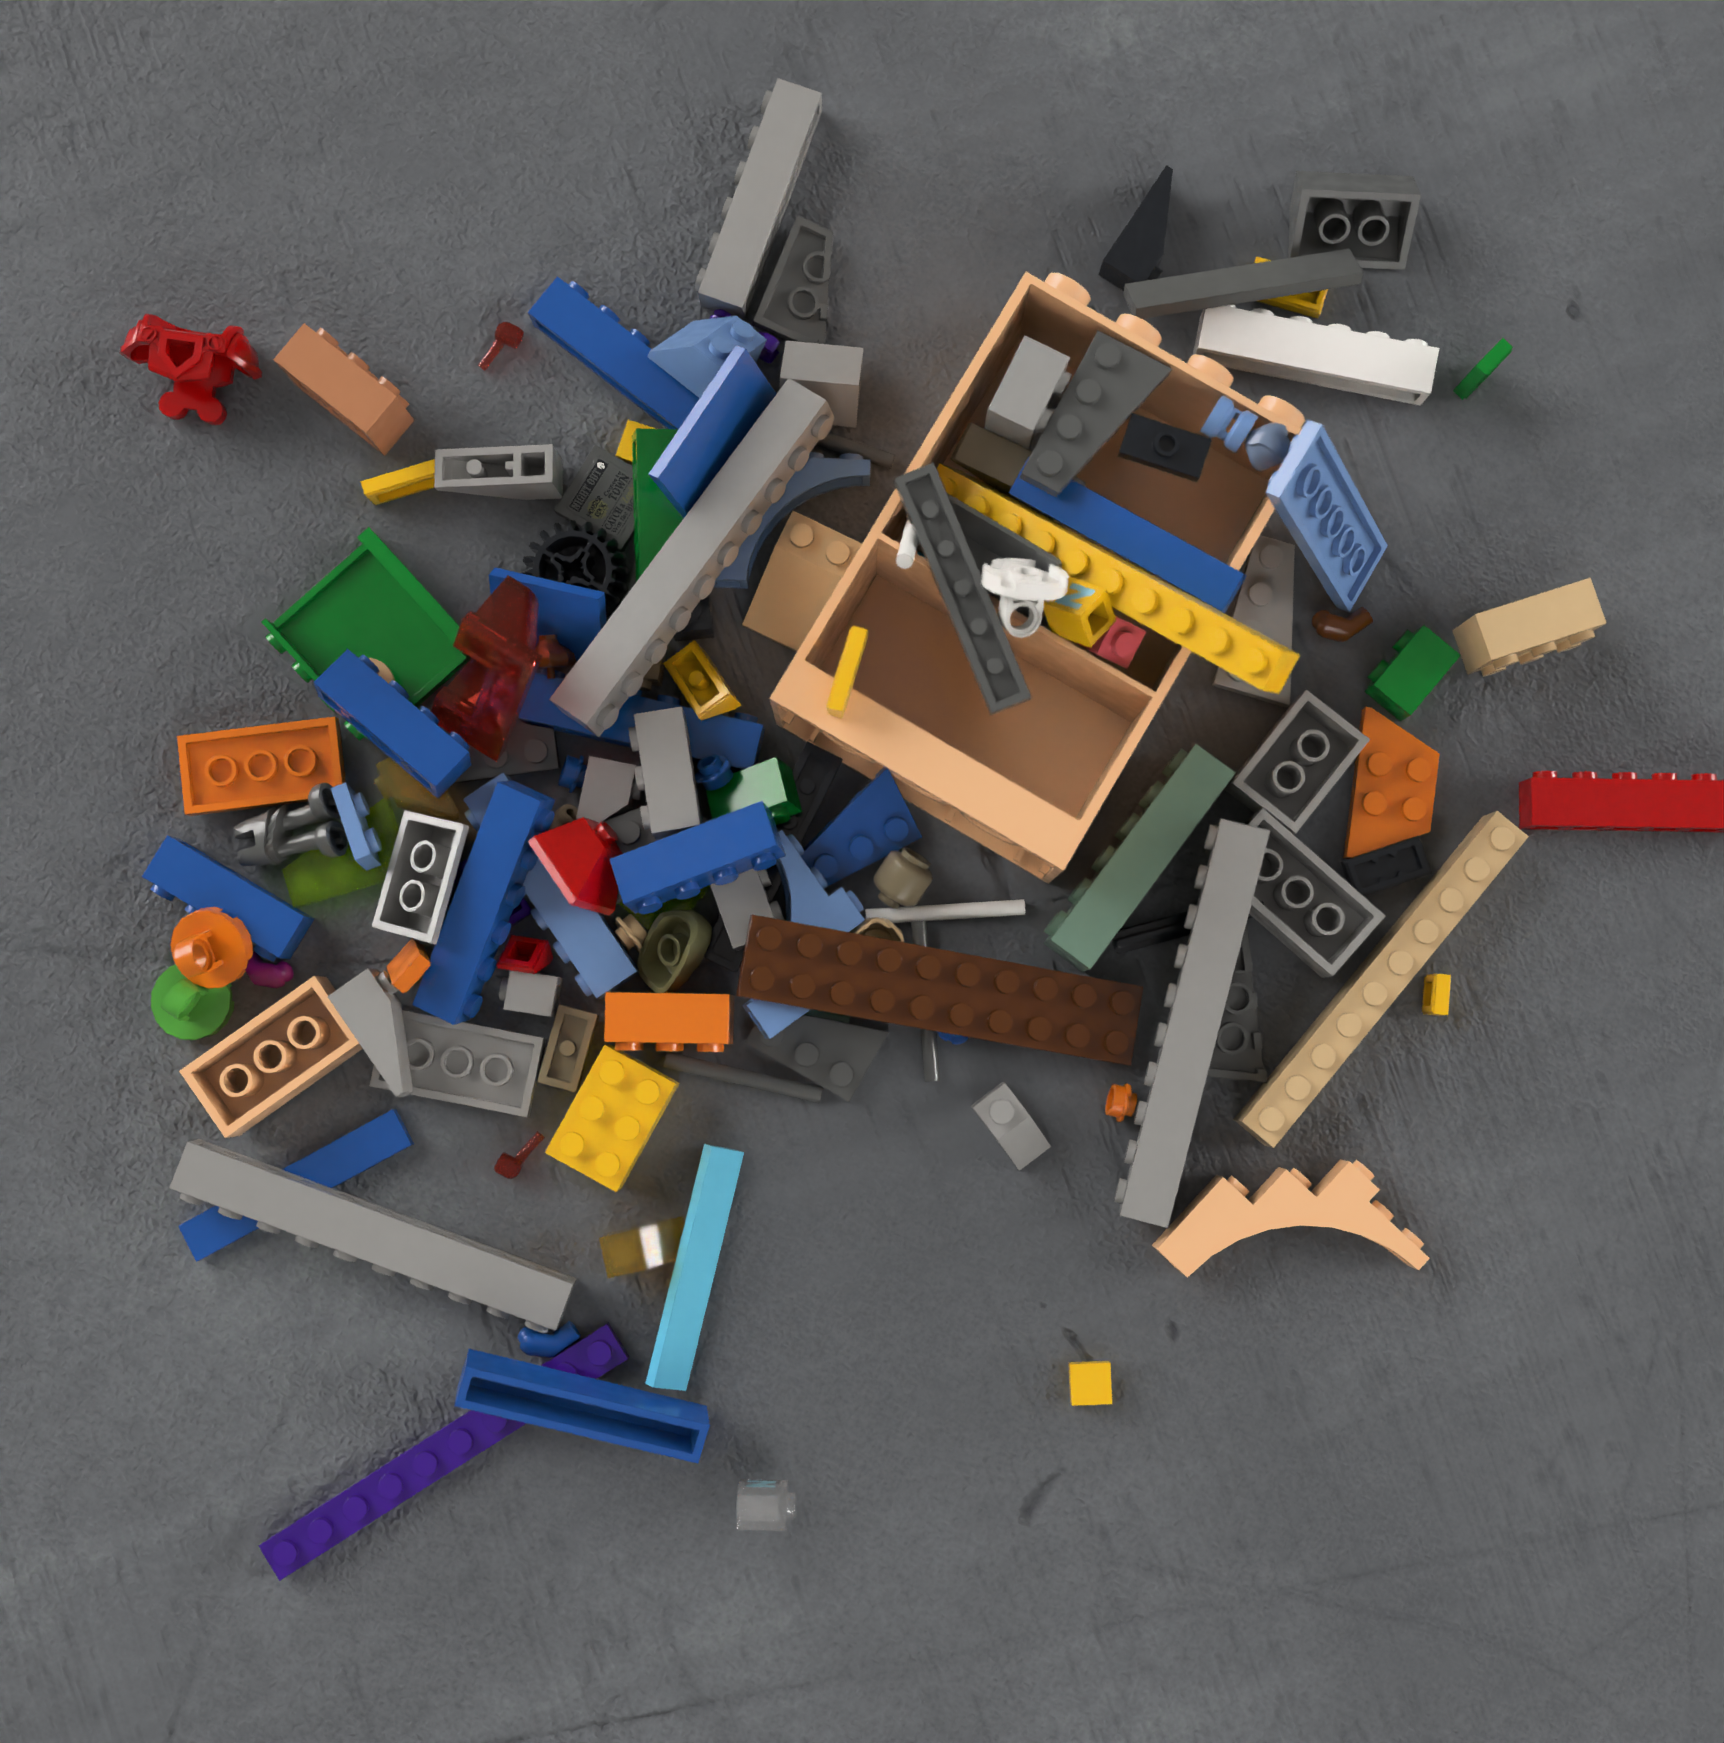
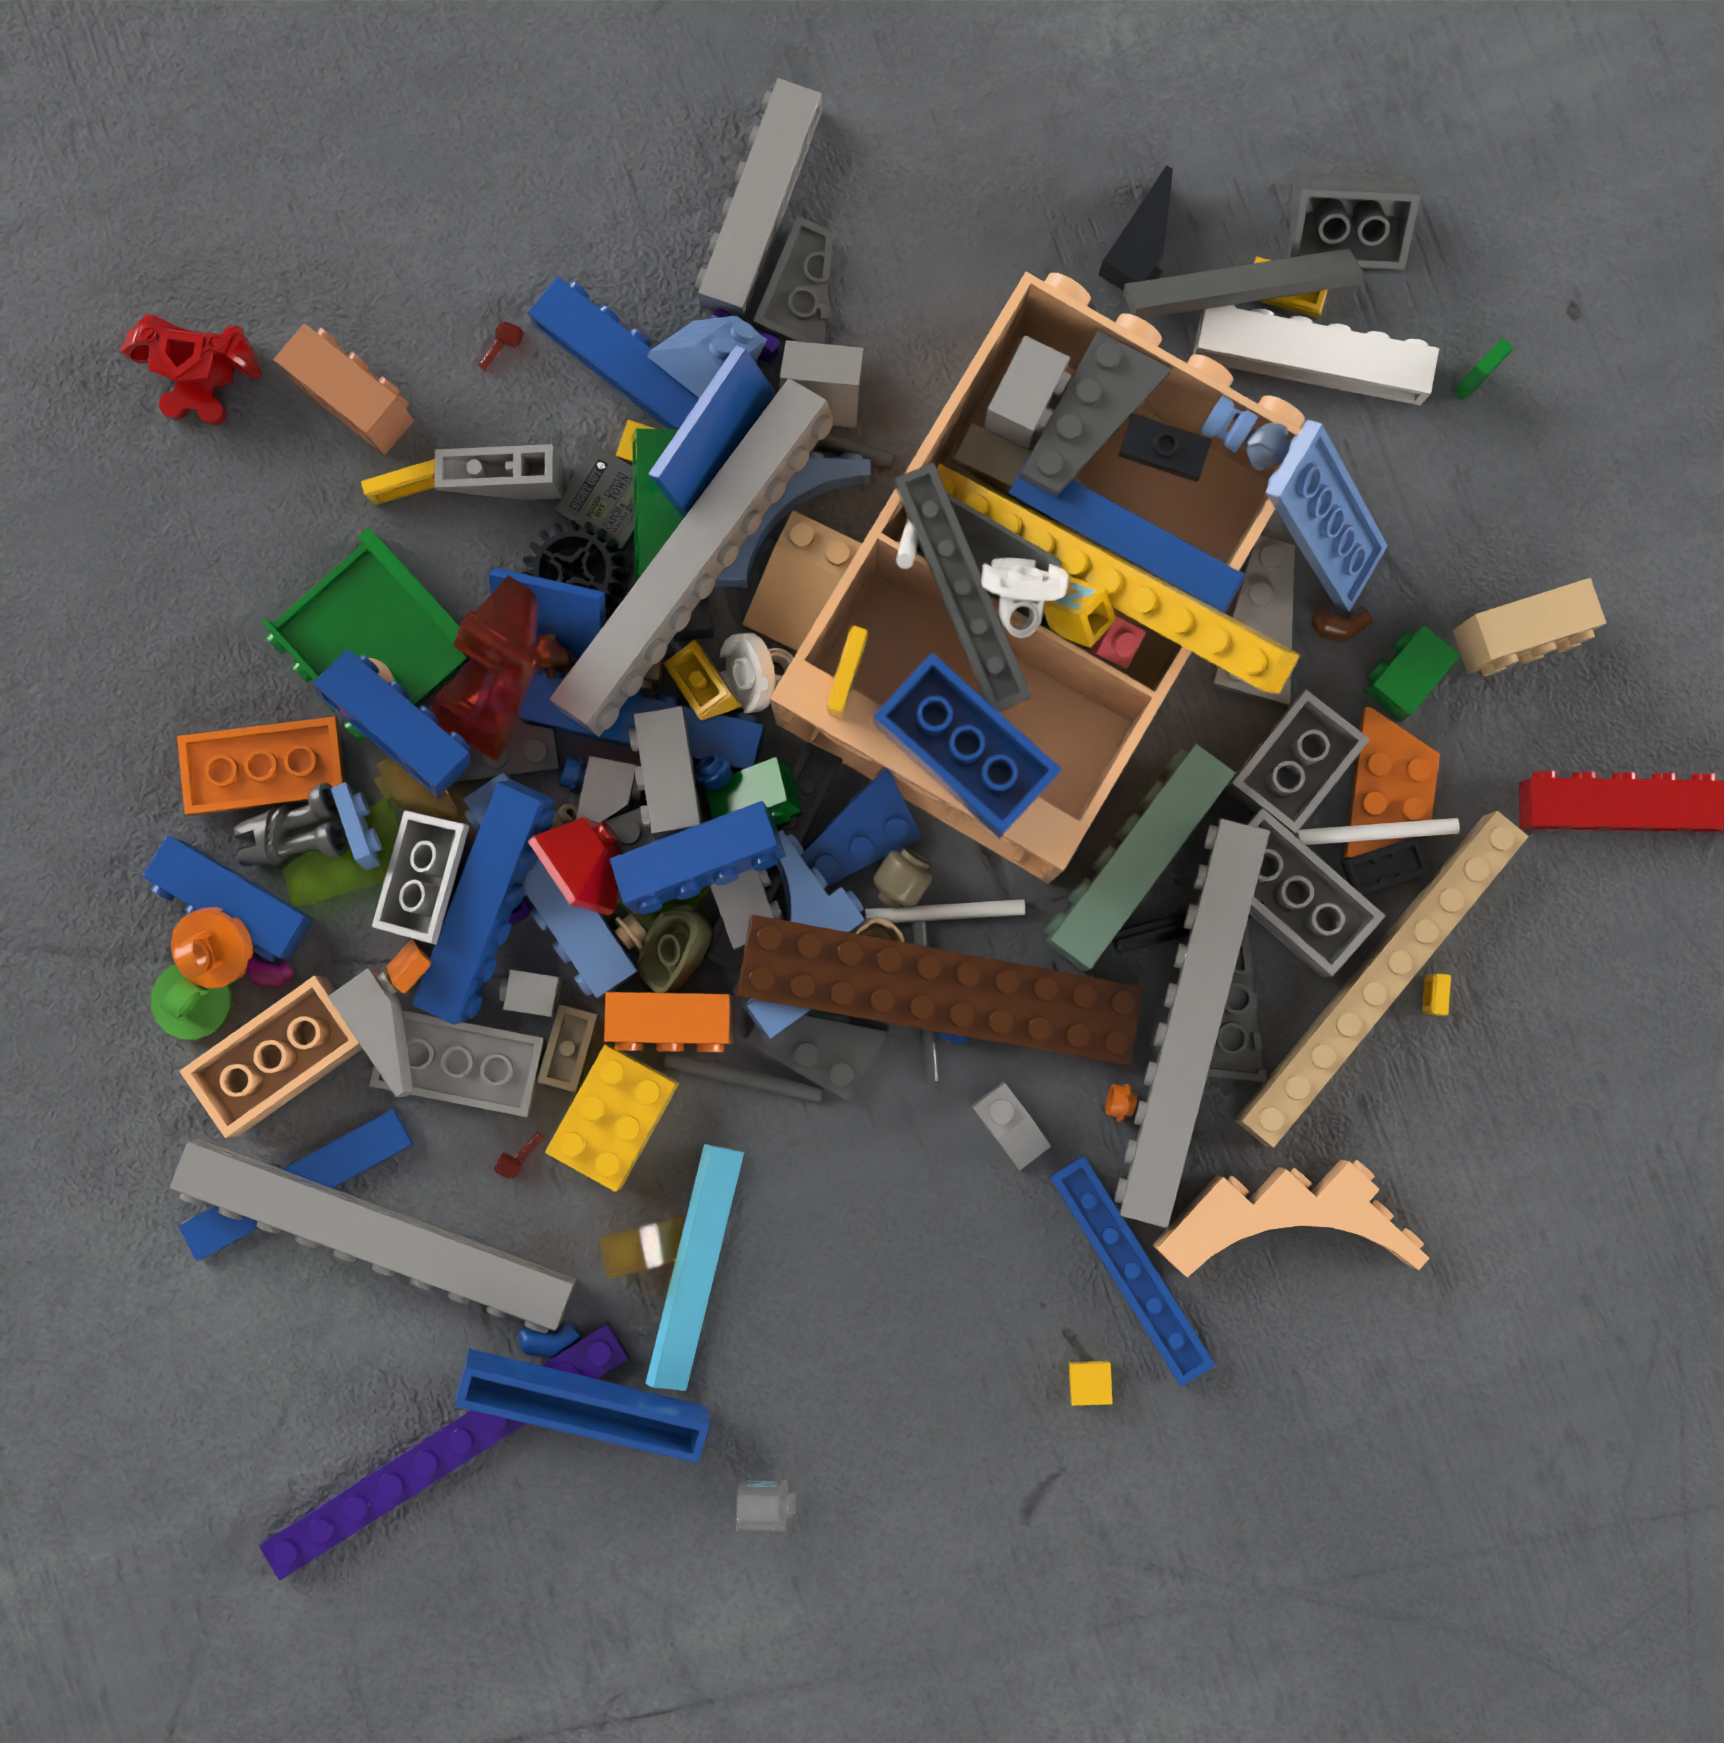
(525, 955): red slope -> none
(752, 670): none -> white tile
(965, 745): none -> blue brick
(1132, 1271): none -> blue plate
(1379, 831): none -> white bar

